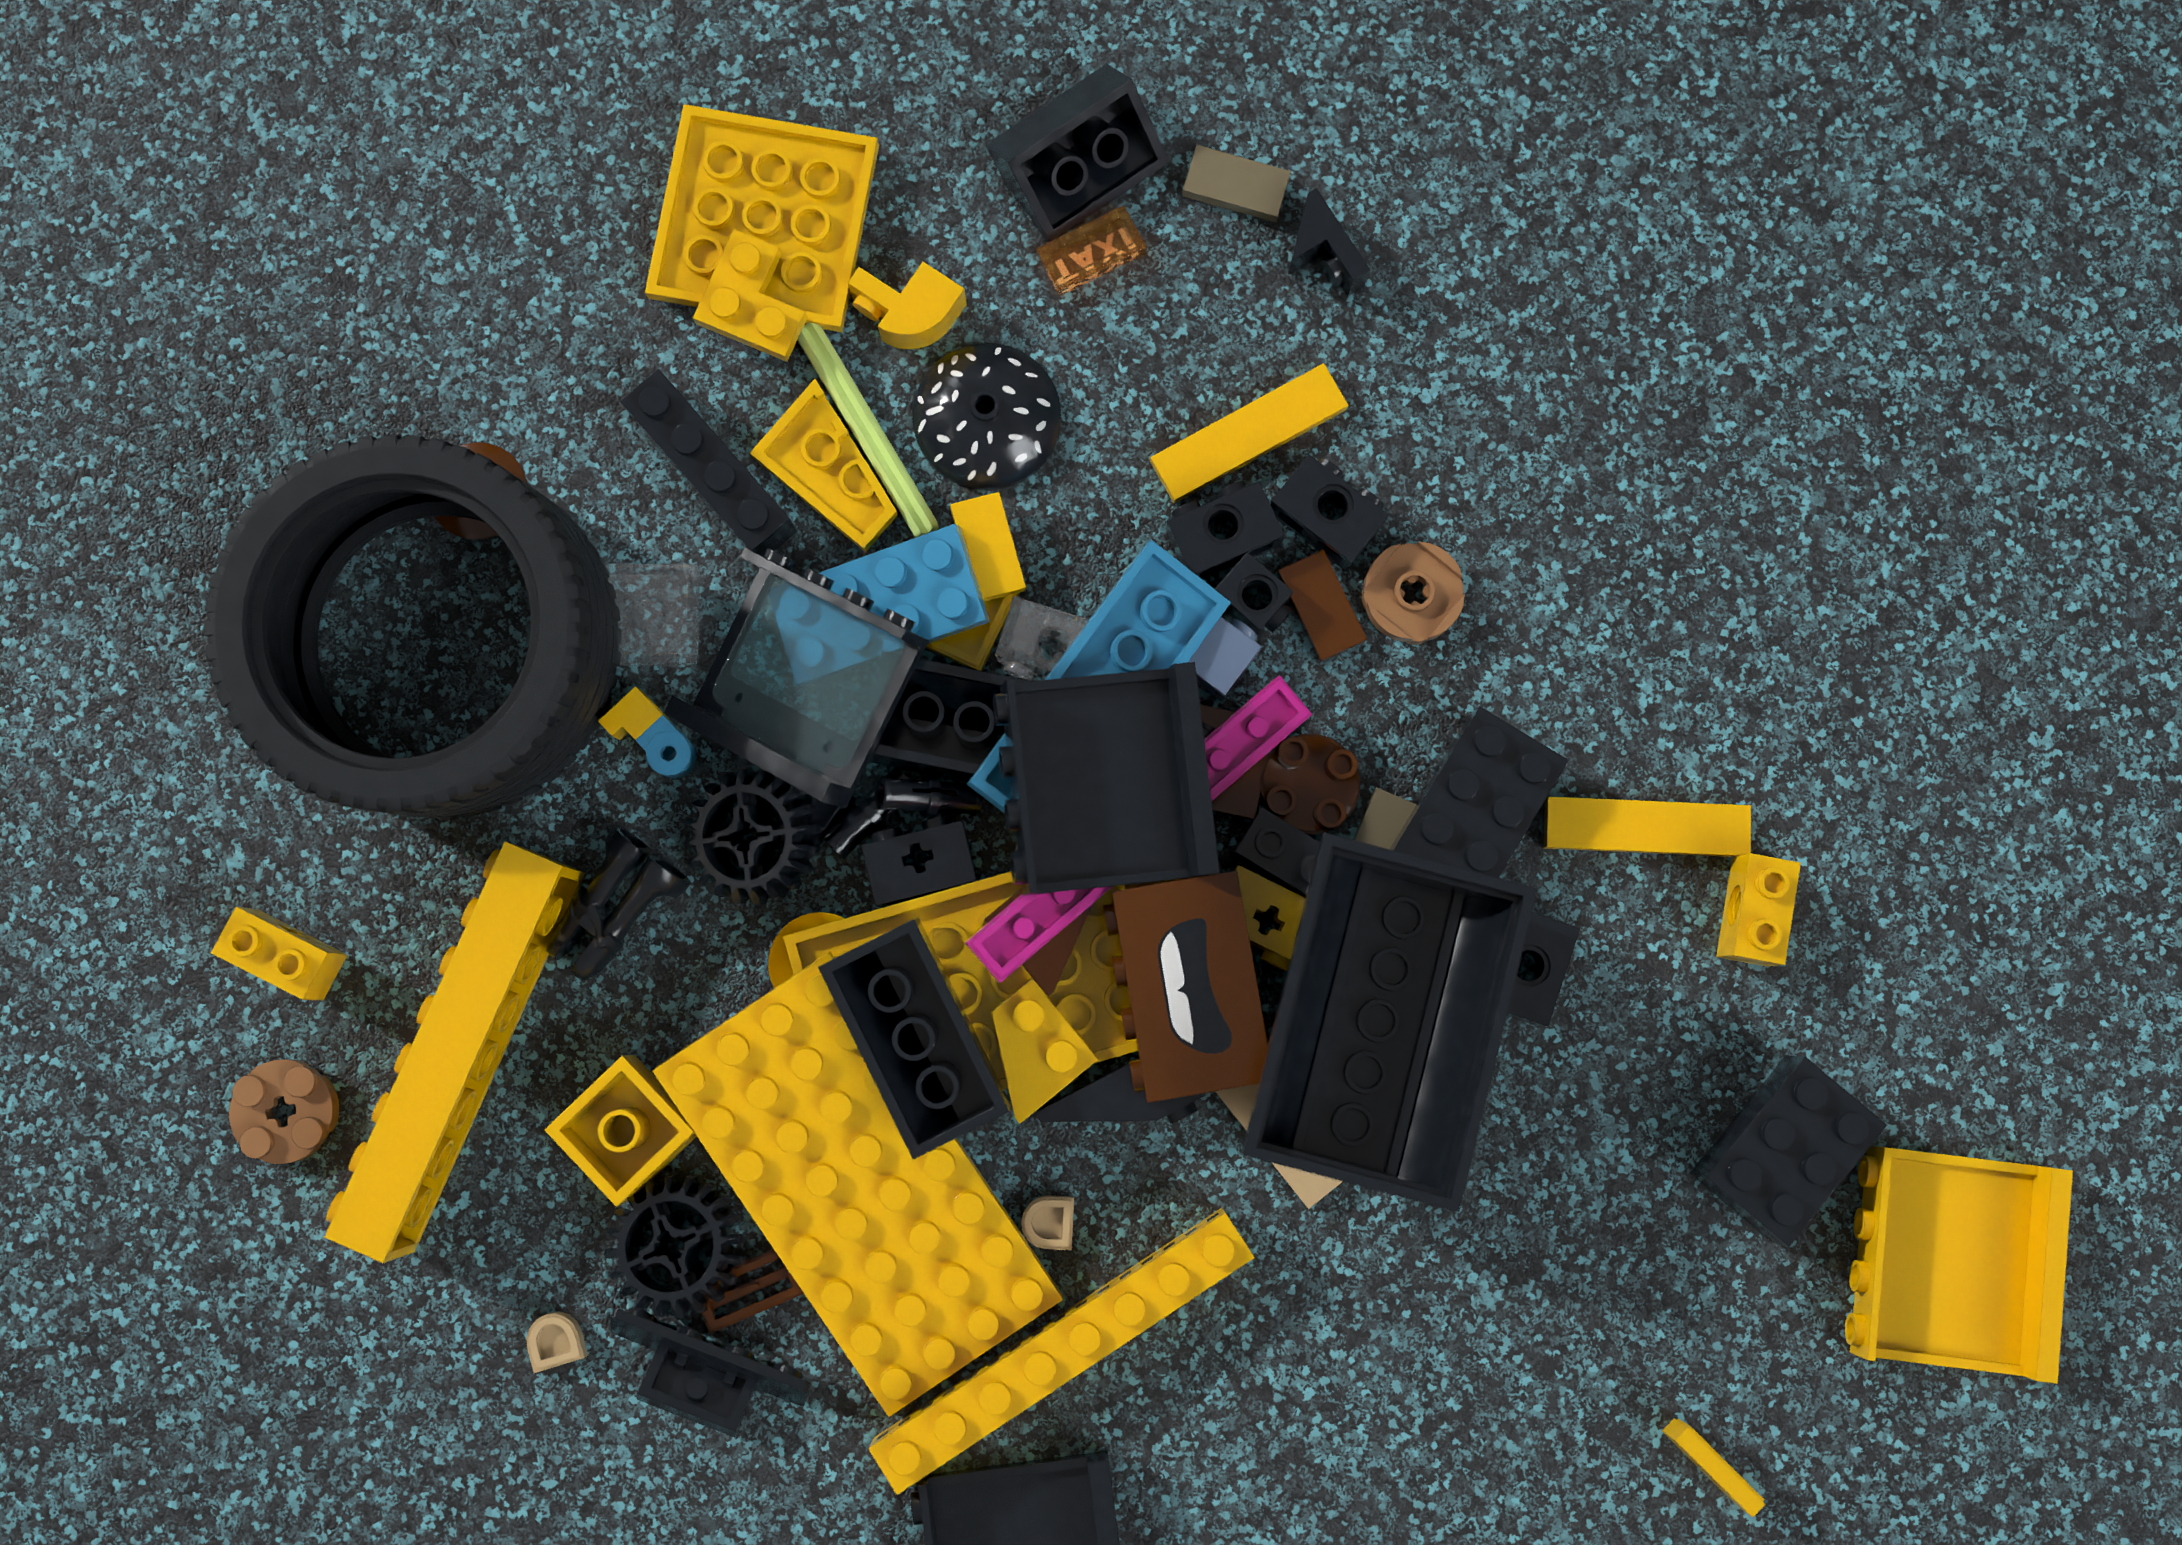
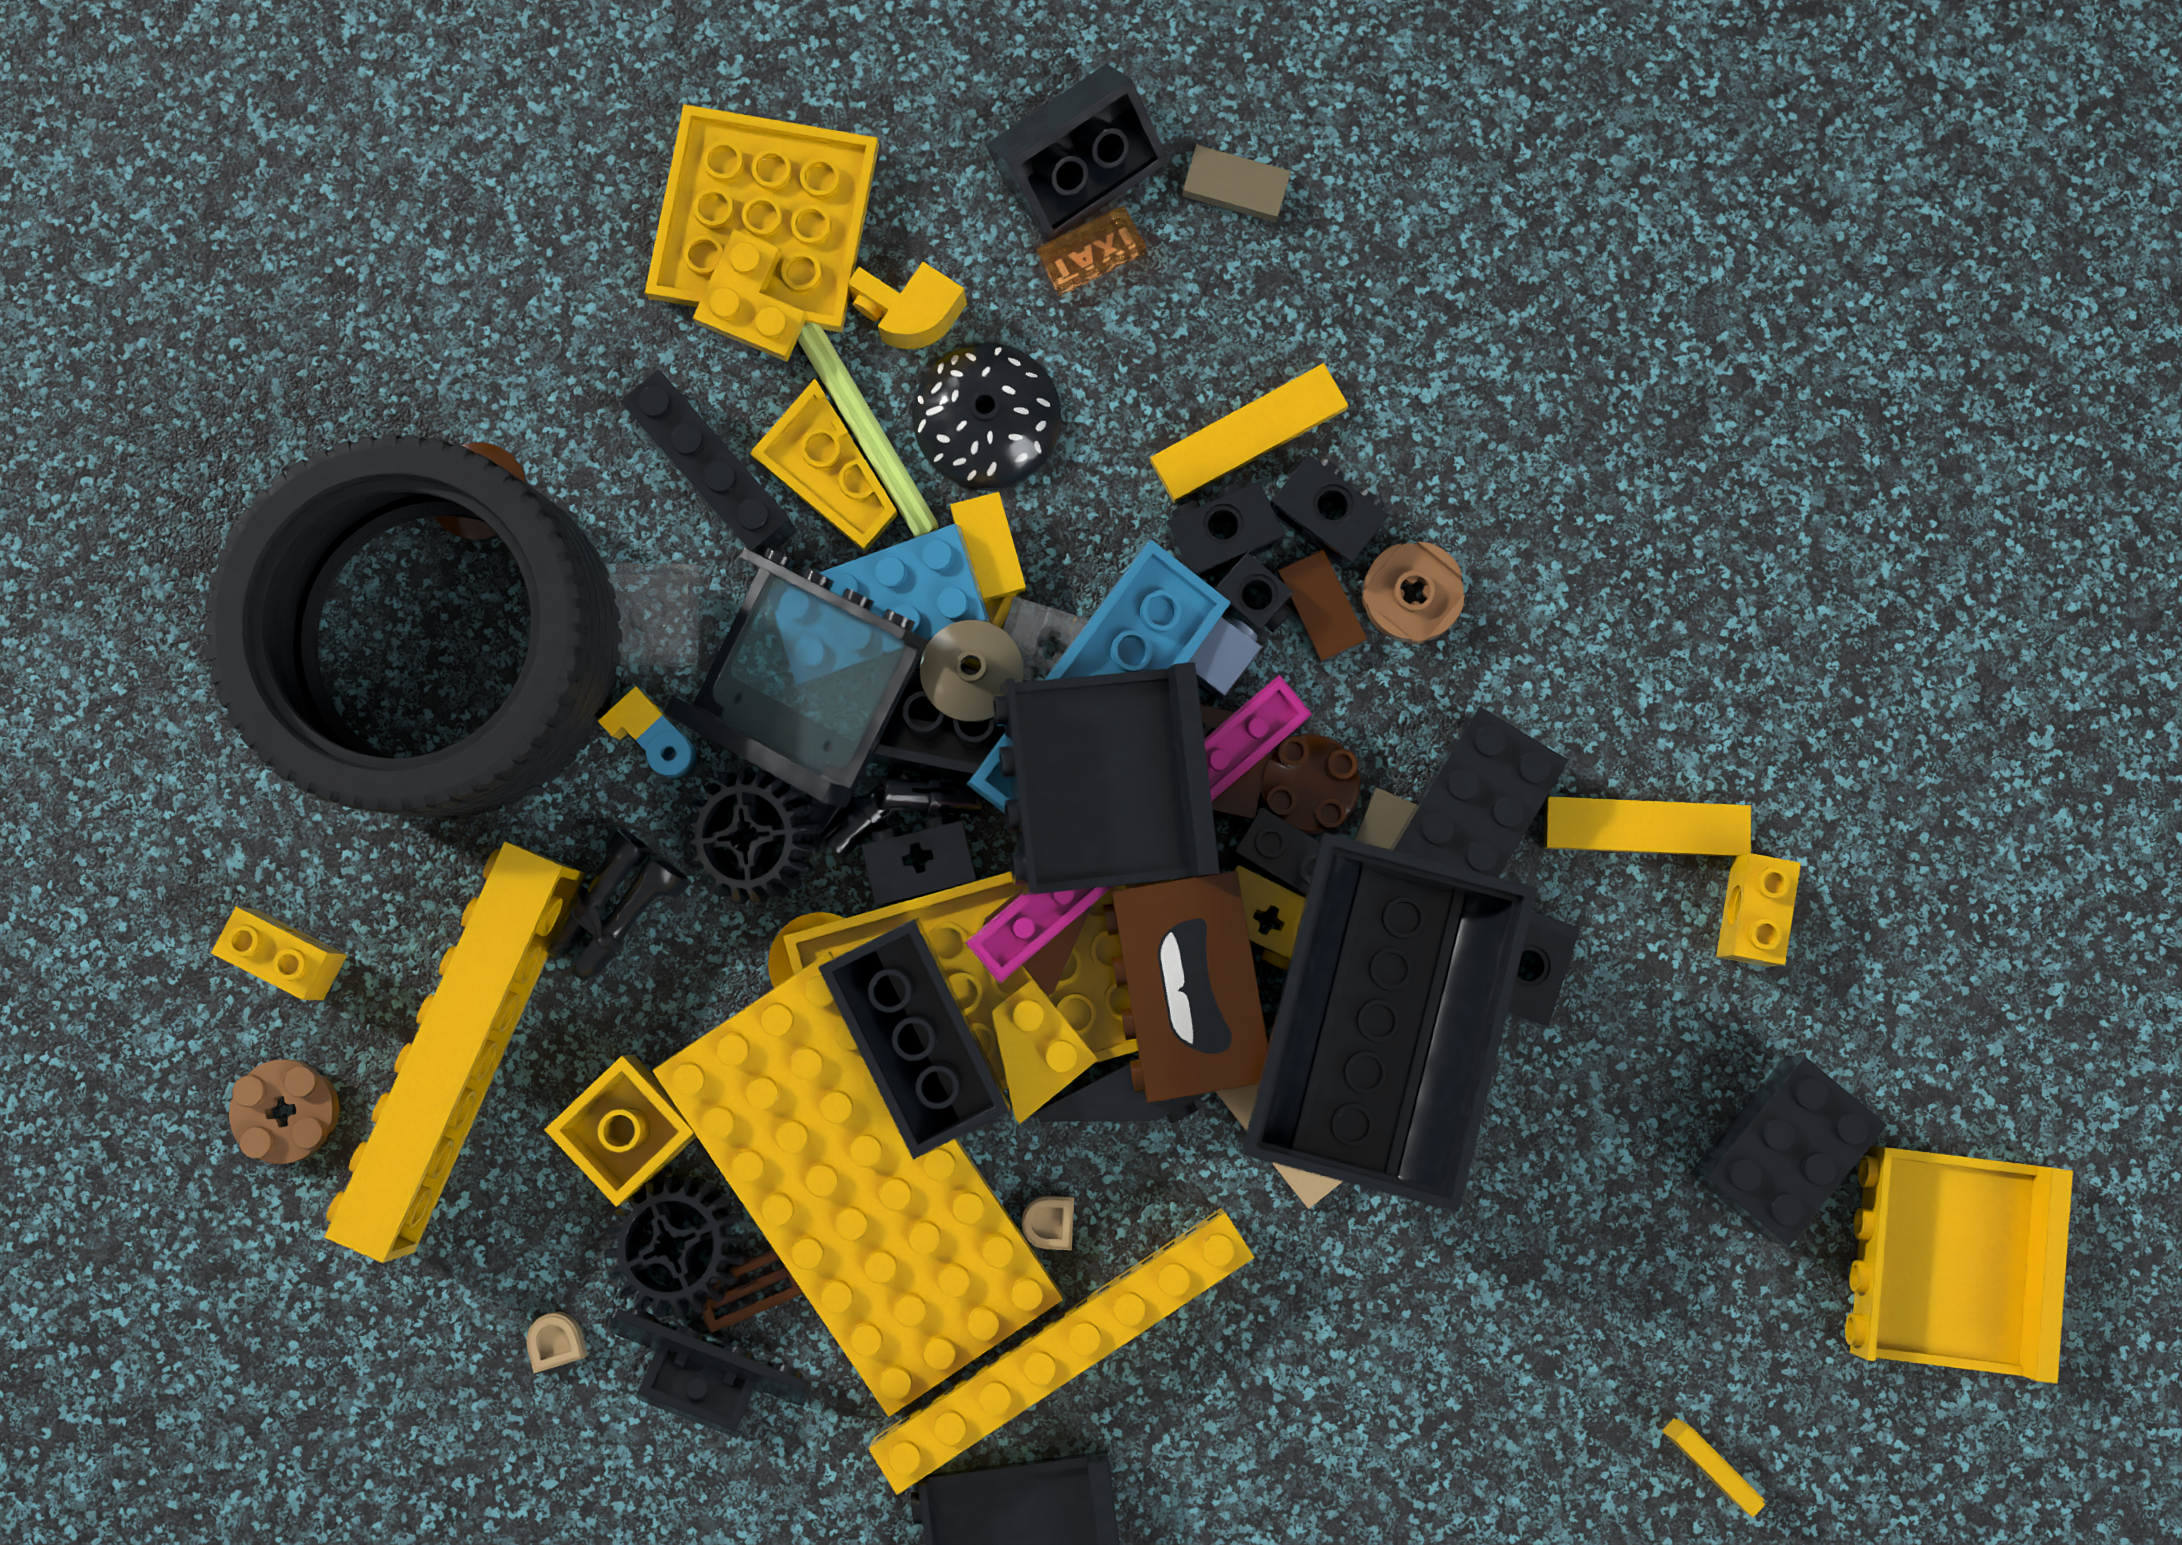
(963, 695): none -> dark tan dish
(1324, 236): black slope -> none

